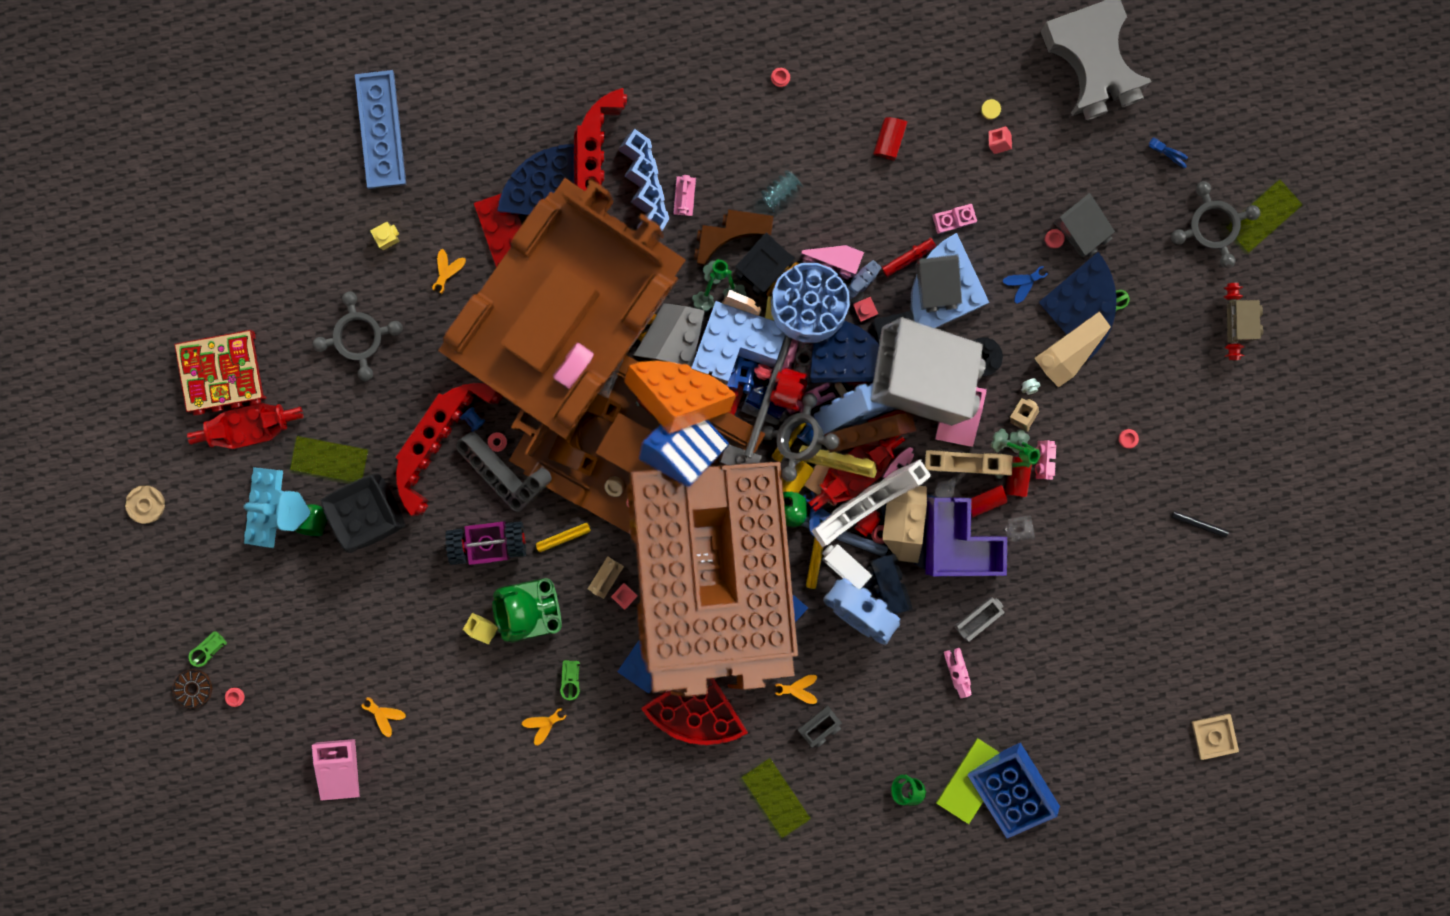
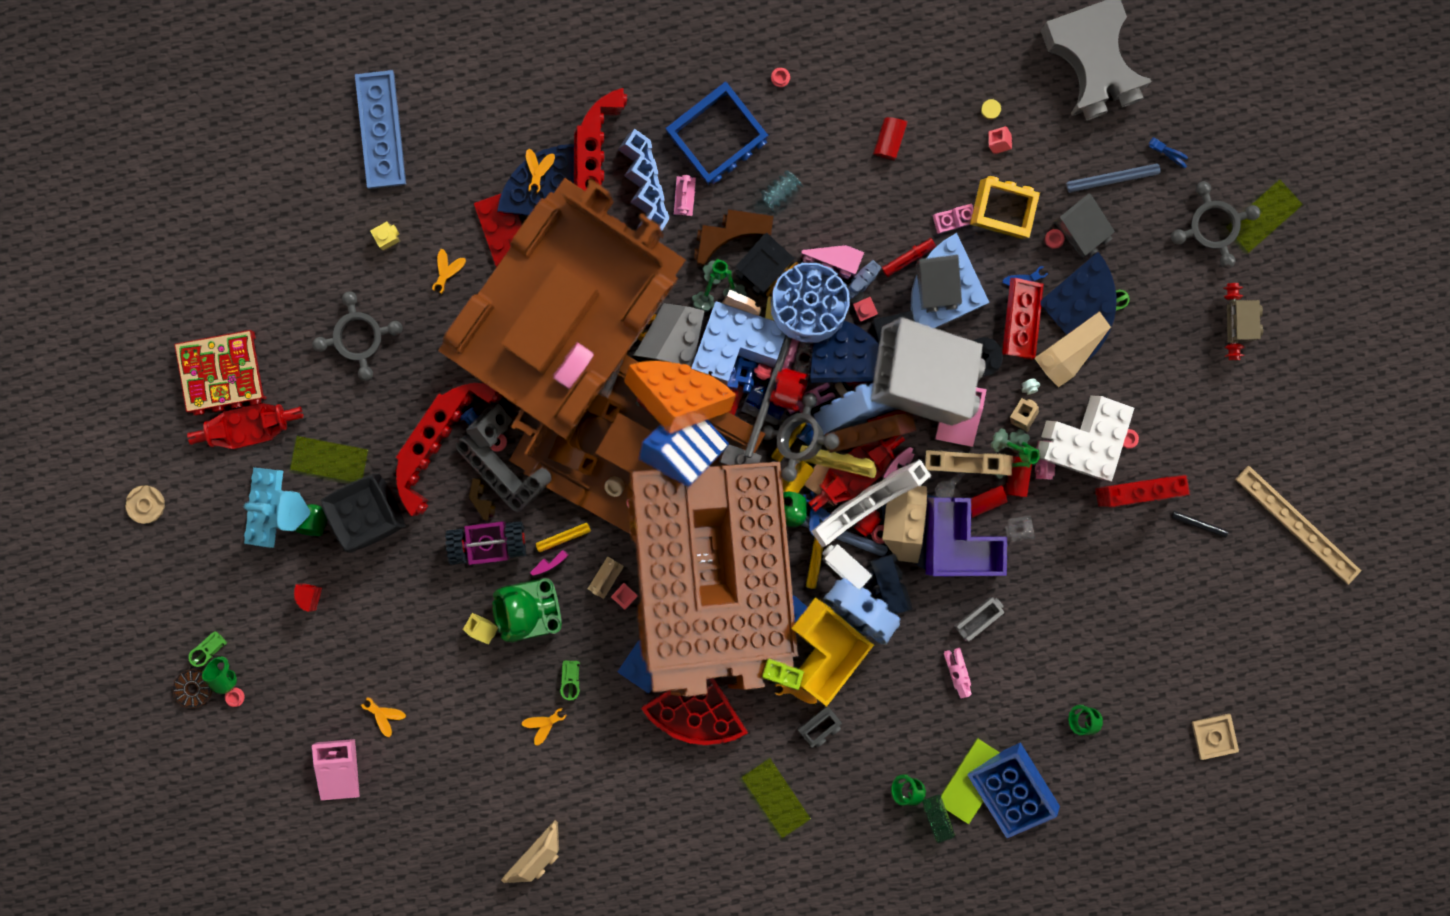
(217, 678): none -> green helmet
(307, 596): none -> red brick
(484, 507): none -> dark brown slope
(489, 425): none -> dark grey brick
(536, 170): none -> light orange piece
(536, 857): none -> tan wedge
(544, 565): none -> dark pink slope
(698, 109): none -> blue window
(783, 674): none -> lime slope
(836, 651): none -> yellow piece
(938, 818): none -> clear green brick
(980, 205): none -> yellow window
(1022, 318): none -> red tile
(1094, 447): none -> white piece
(1096, 720): none -> green helmet
(1114, 177): none -> sand blue axle
(1142, 491): none -> red window
(1298, 525): none -> tan tile

